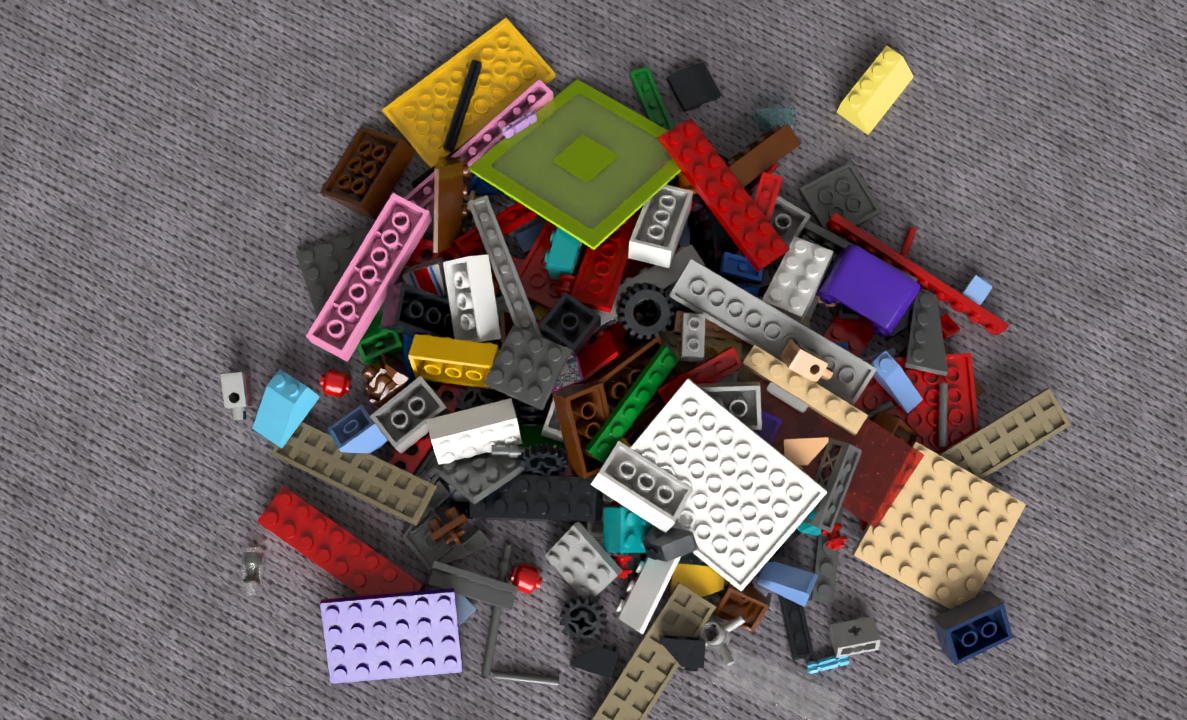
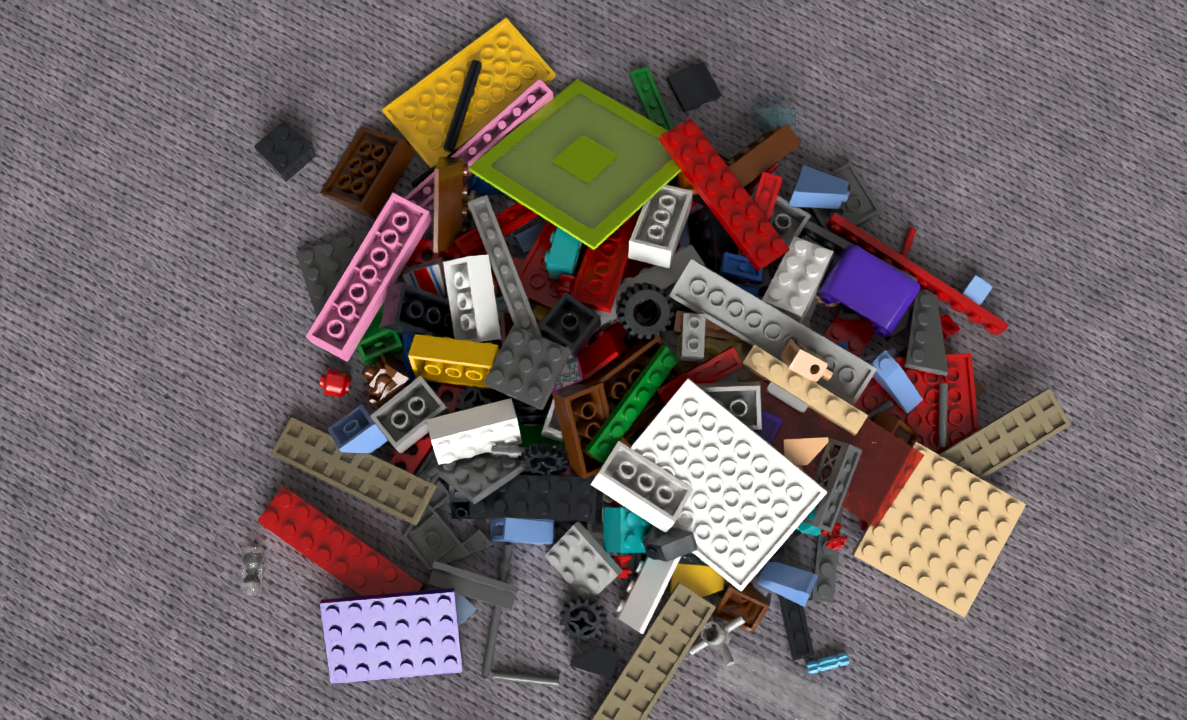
(234, 385): torso -> none
(283, 408): medium azure slope -> none
(285, 151): none -> black brick
(439, 531): reddish brown hips -> none
(519, 124): lavender axle -> none
(521, 531): none -> medium blue slope
(526, 577): red head -> none
(686, 650): black slope -> none
(818, 190): none -> medium blue slope
(854, 636): light grey brick -> none
(876, 90): light yellow slope -> none
(973, 627): dark blue brick -> none

